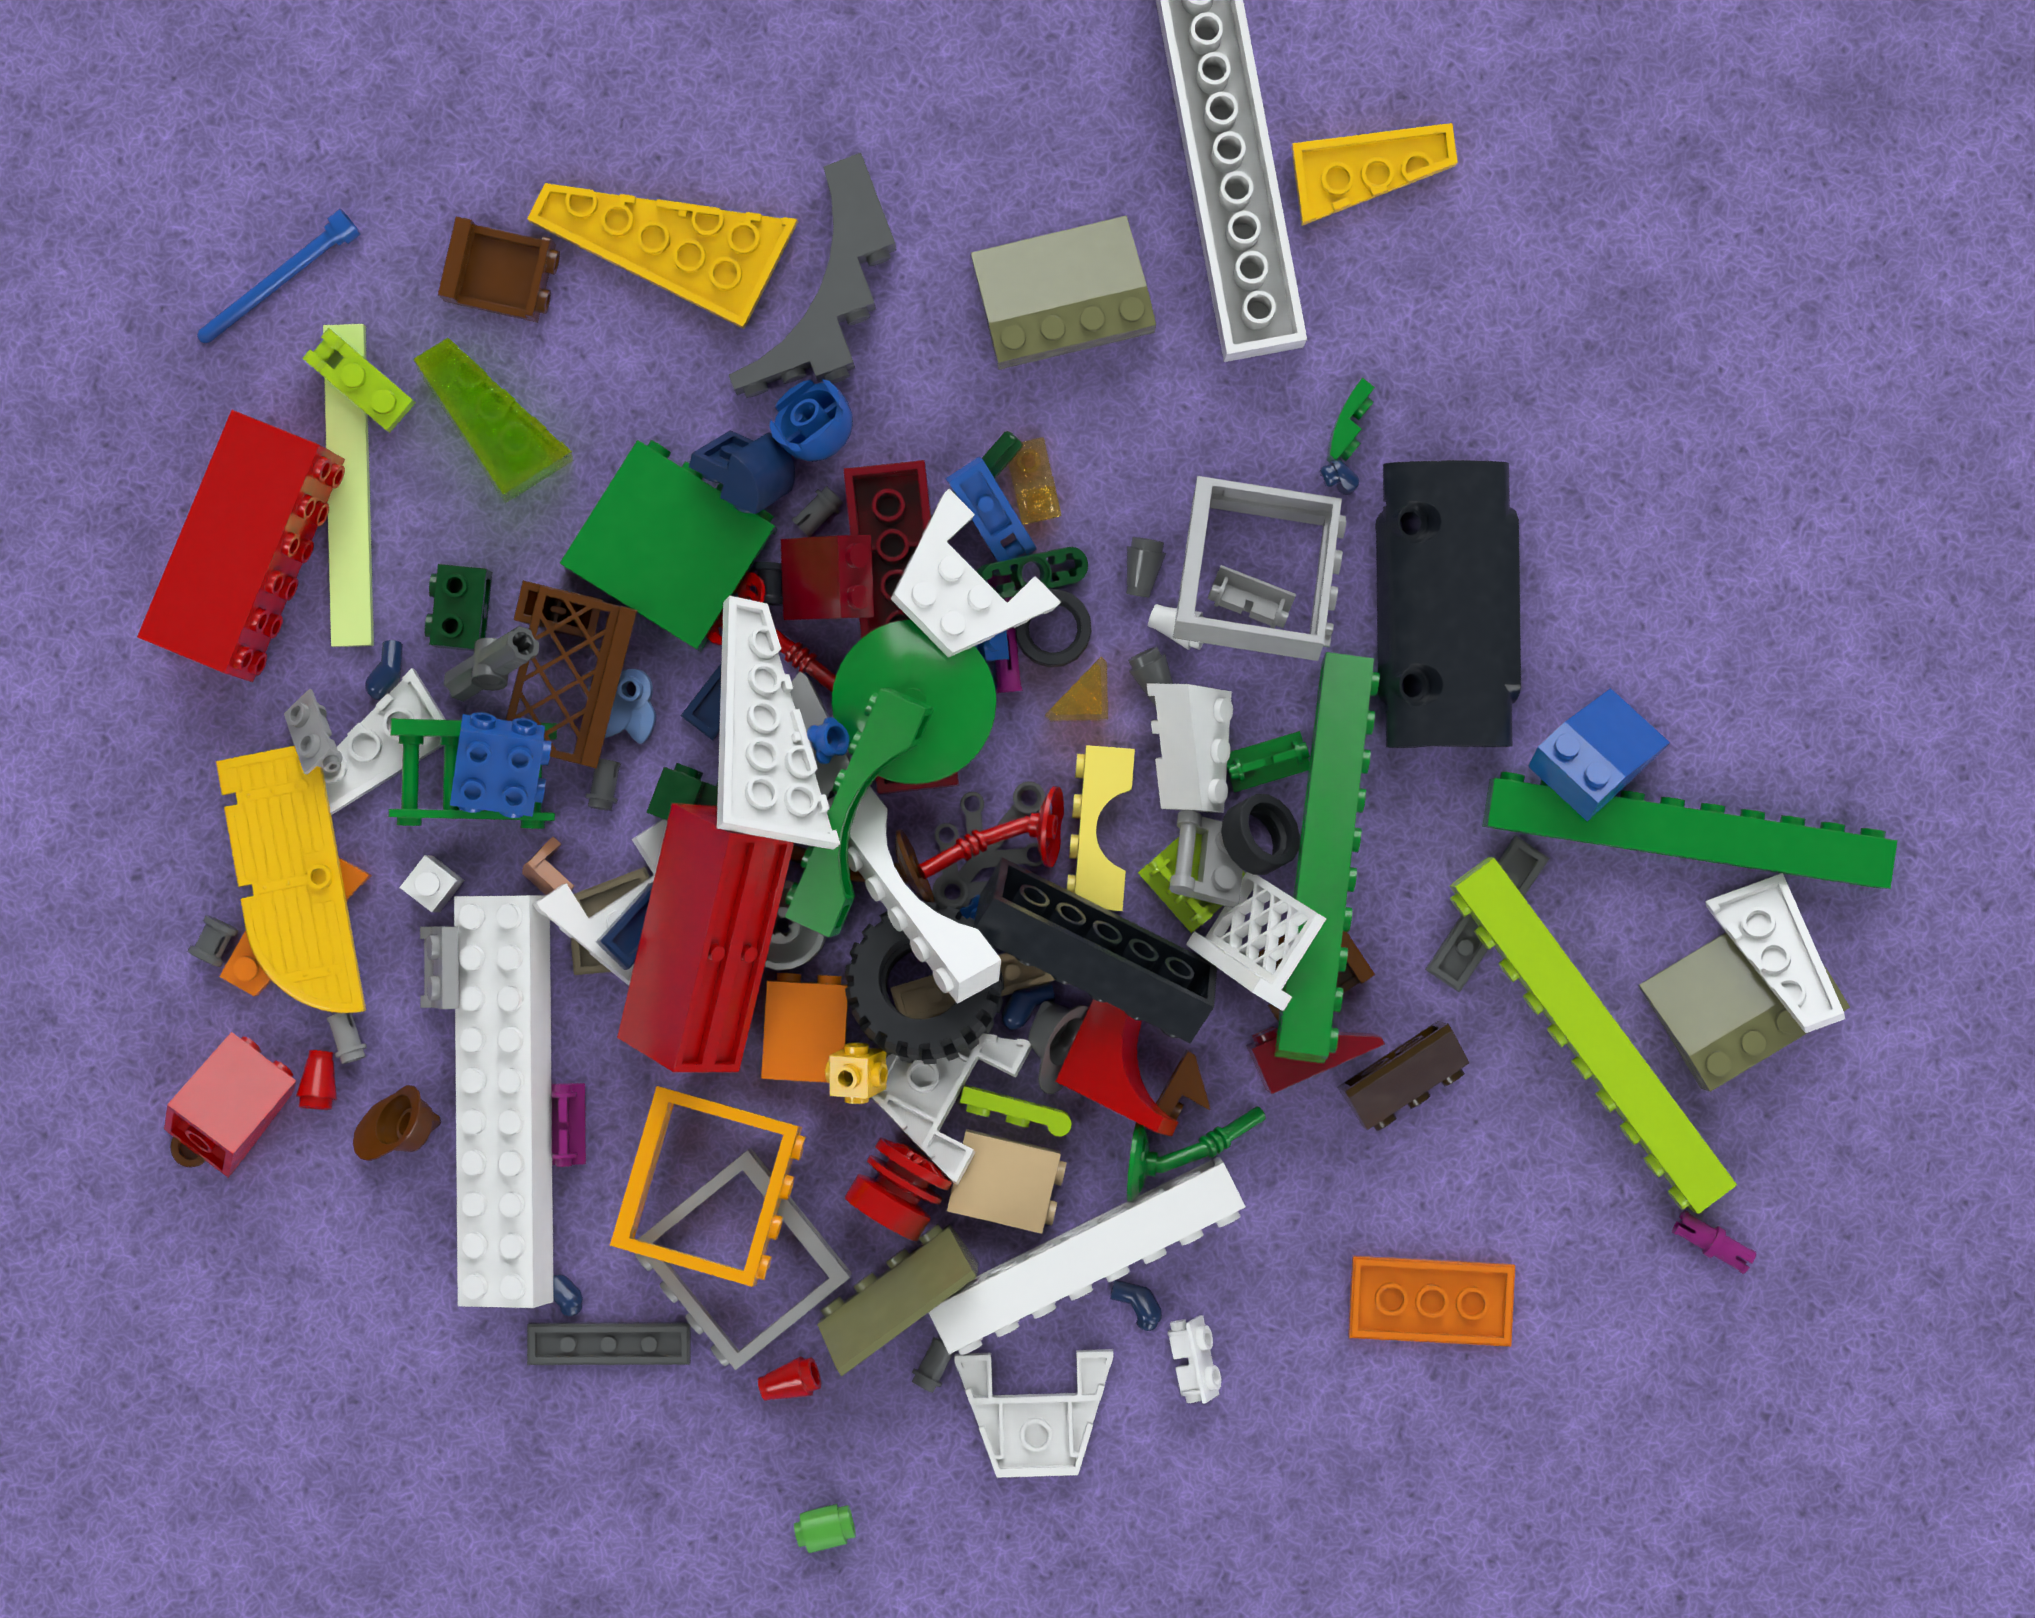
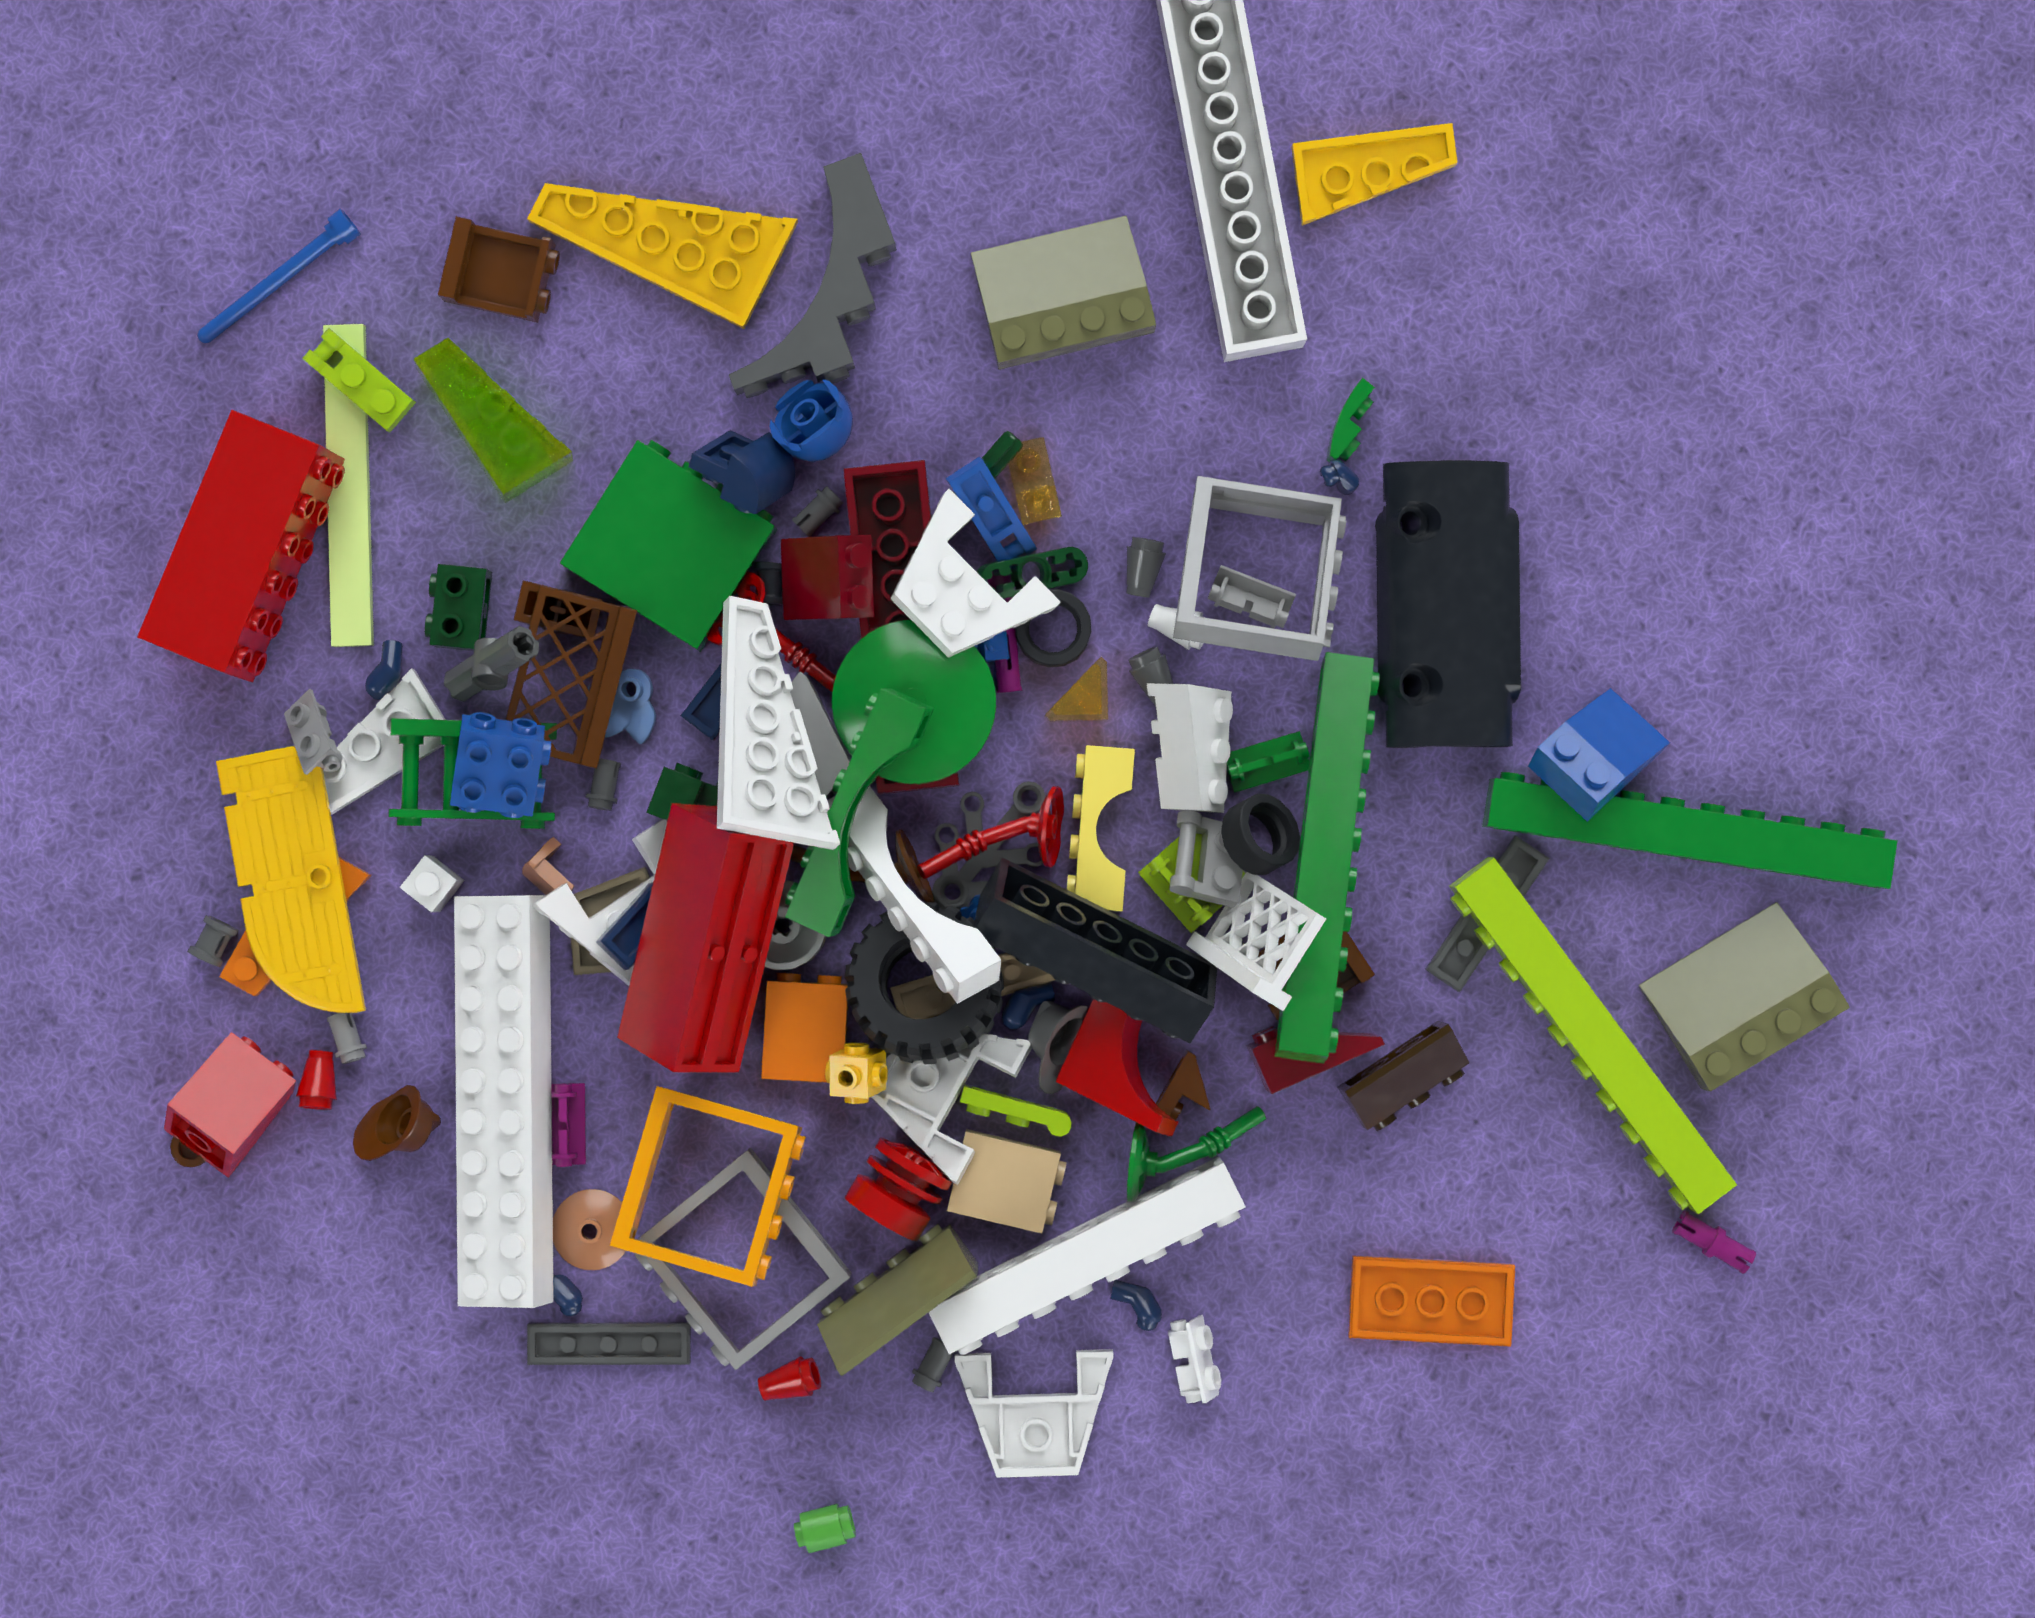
(440, 967): light grey plate -> none
(576, 1211): none -> nougat dish
(828, 739): blue plate -> none
(1777, 944): white wing -> none

